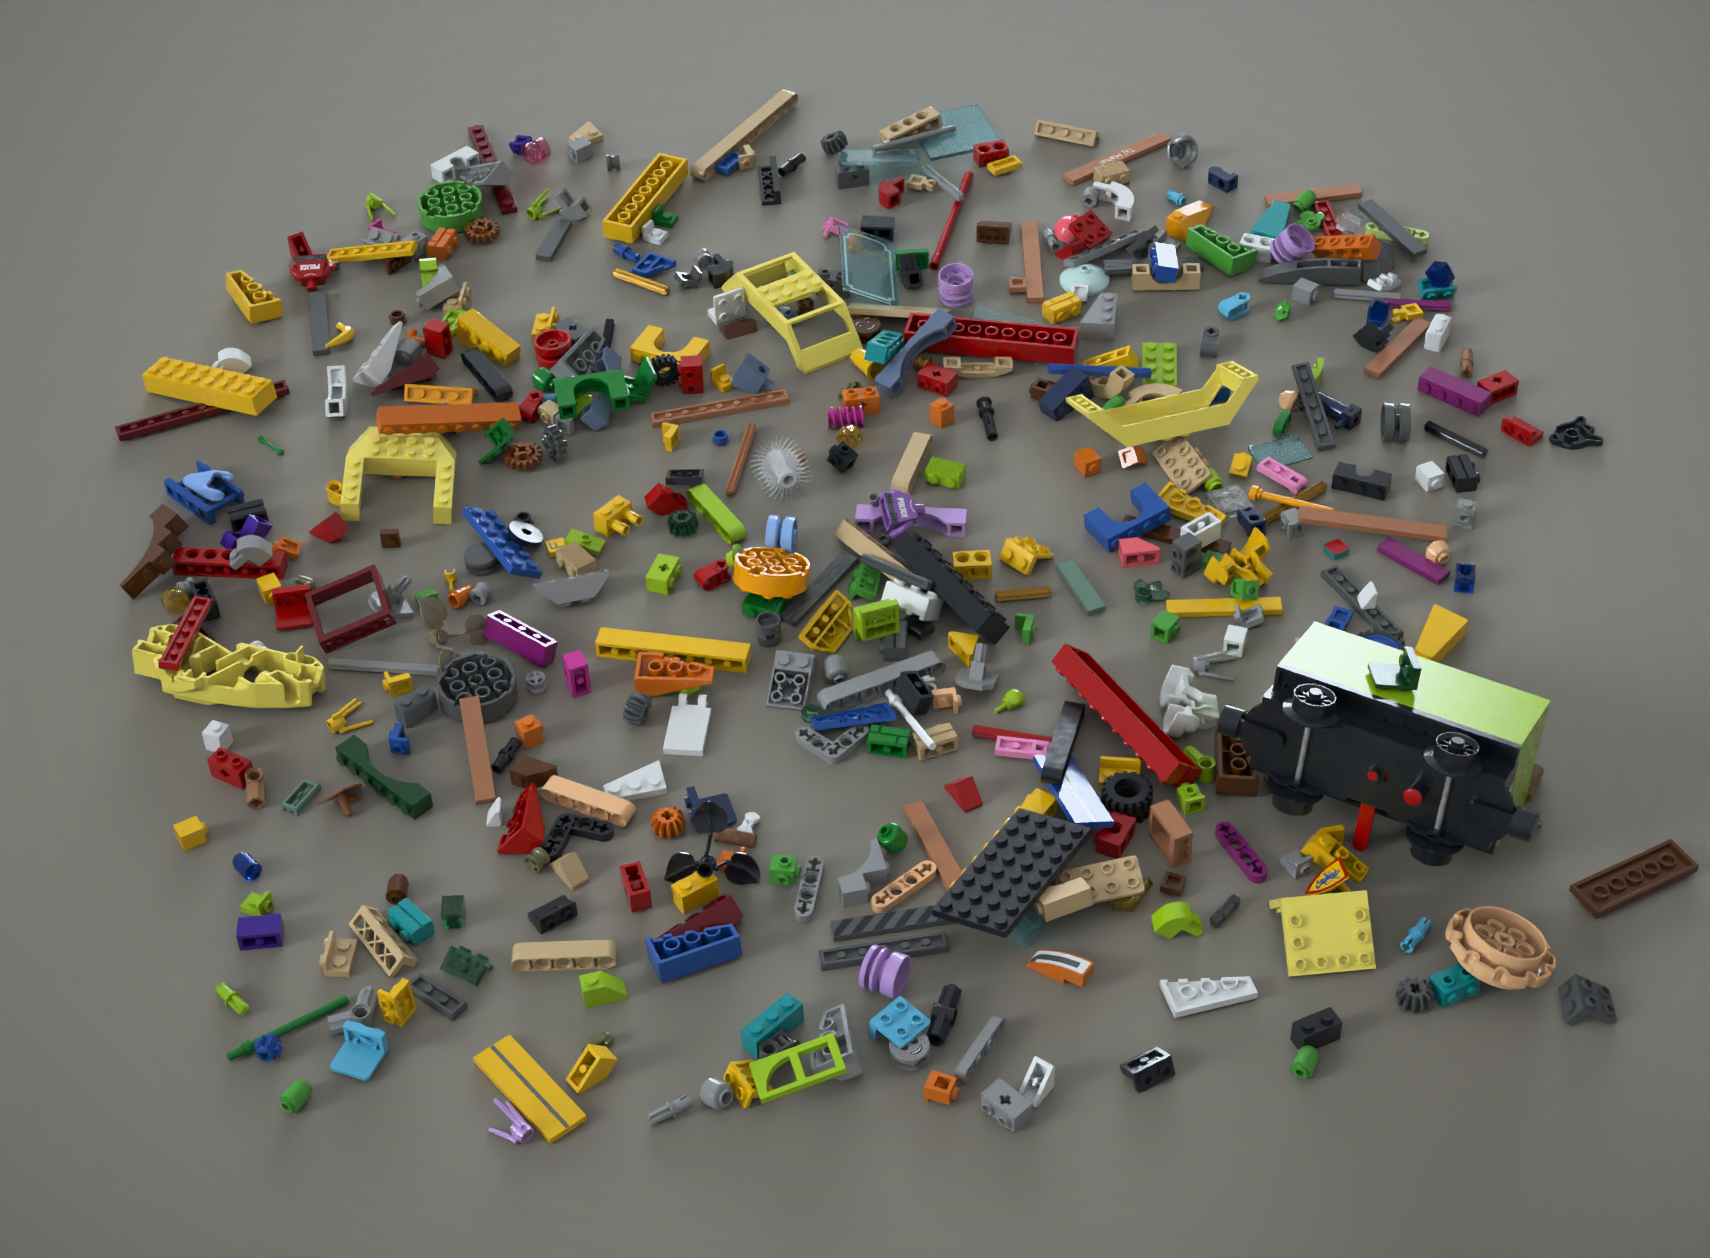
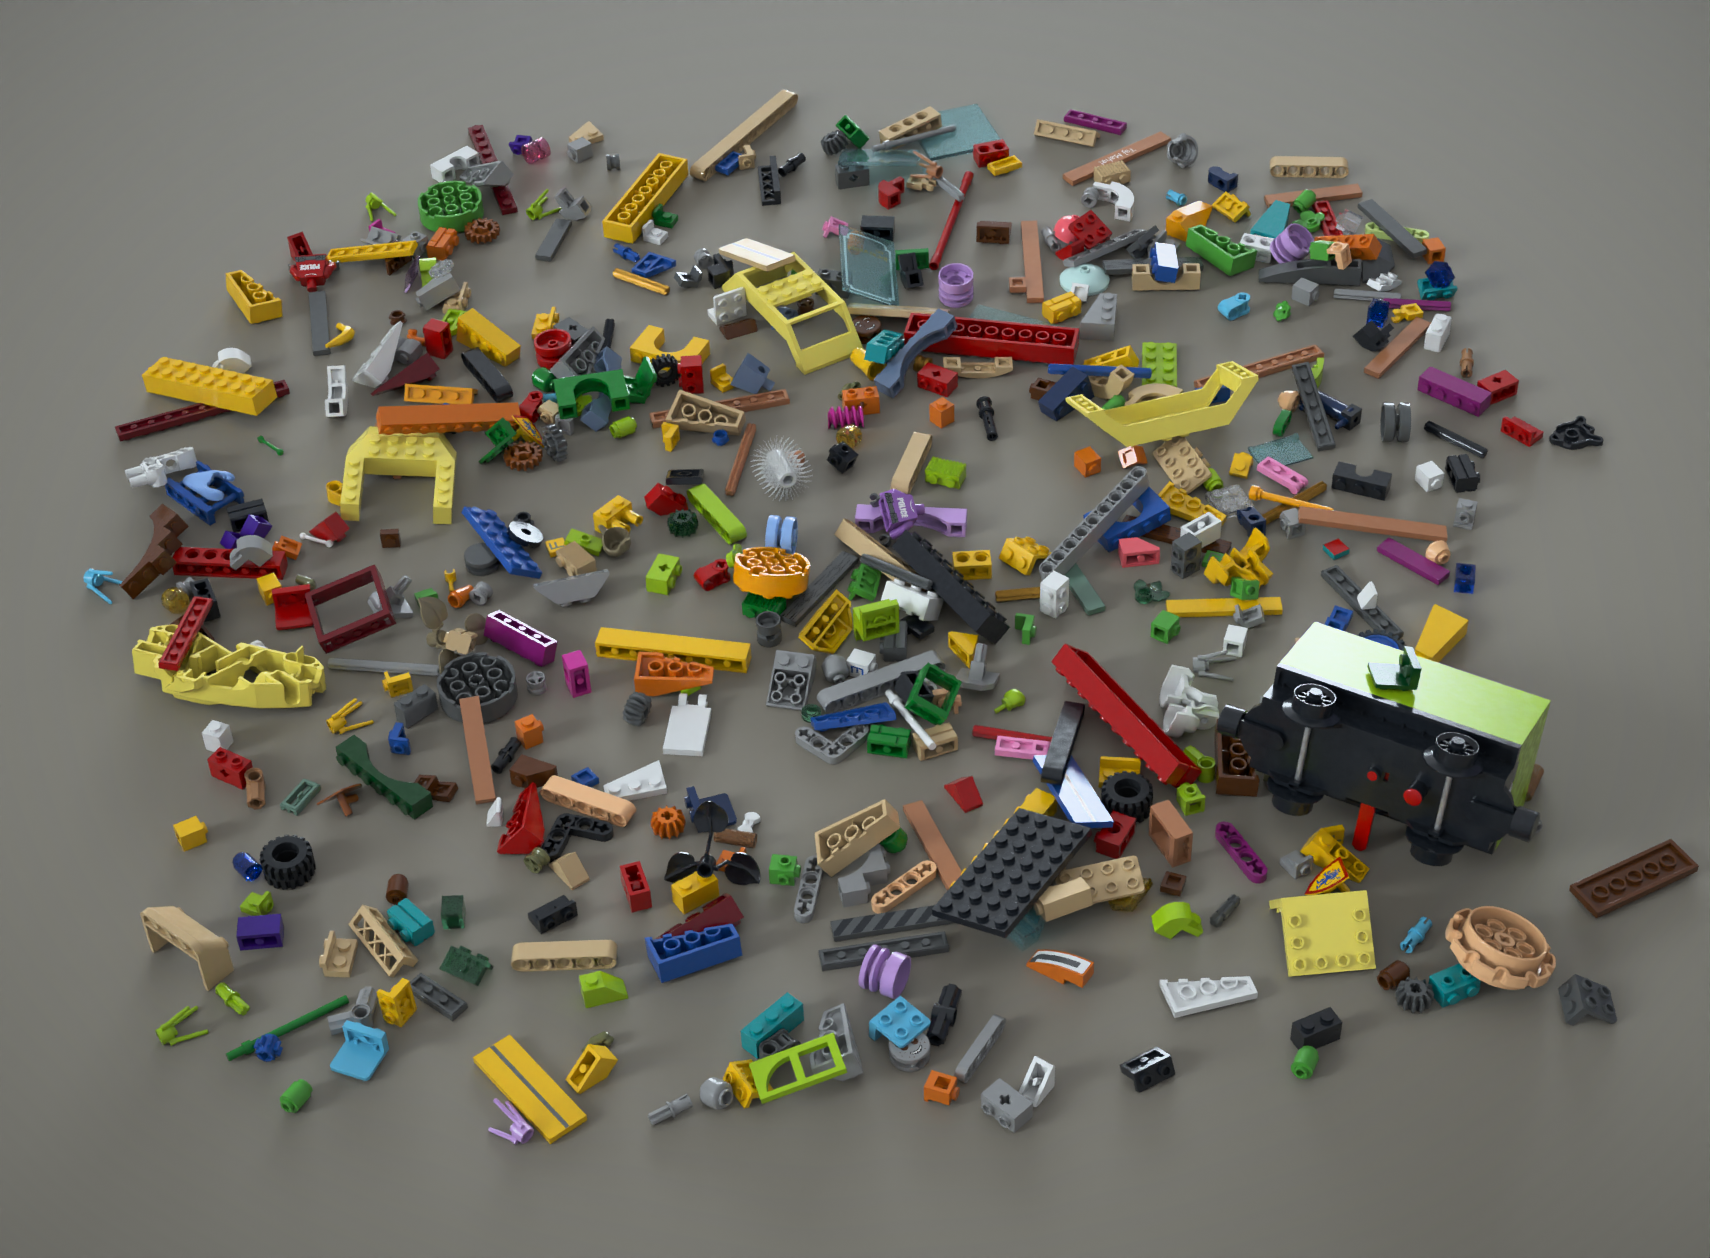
(94, 578): none -> medium azure plant
(154, 469): none -> white pin
(167, 1031): none -> lime plant
(174, 926): none -> tan windscreen
(287, 862): none -> black tyre
(329, 543): none -> white hinge
(411, 274): none -> clear purple piece
(439, 790): none -> reddish brown slope
(441, 269): none -> clear gear
(460, 640): none -> tan brick
(527, 430): none -> shield
(585, 777): none -> blue tile
(615, 540): none -> dark tan hair
(623, 427): none -> lime brick
(704, 415): none -> tan wedge
(757, 254): none -> tile
(852, 131): none -> green brick
(854, 836): none -> tan wedge
(861, 663): none -> white brick
(923, 707): none -> green window
(932, 170): none -> nougat plant
(1054, 594): none -> white brick
(1095, 122): none -> magenta tile
(1096, 523): none -> light grey beam
(1210, 342): dark grey piece -> none
(1231, 207): none -> yellow bracket
(1277, 363): none -> nougat tile
(1309, 167): none -> tan beam
(1318, 250): none -> bright green brick
(1342, 254): none -> light nougat bracket
(1392, 975): none -> reddish brown brick
(1435, 250): none -> orange brick

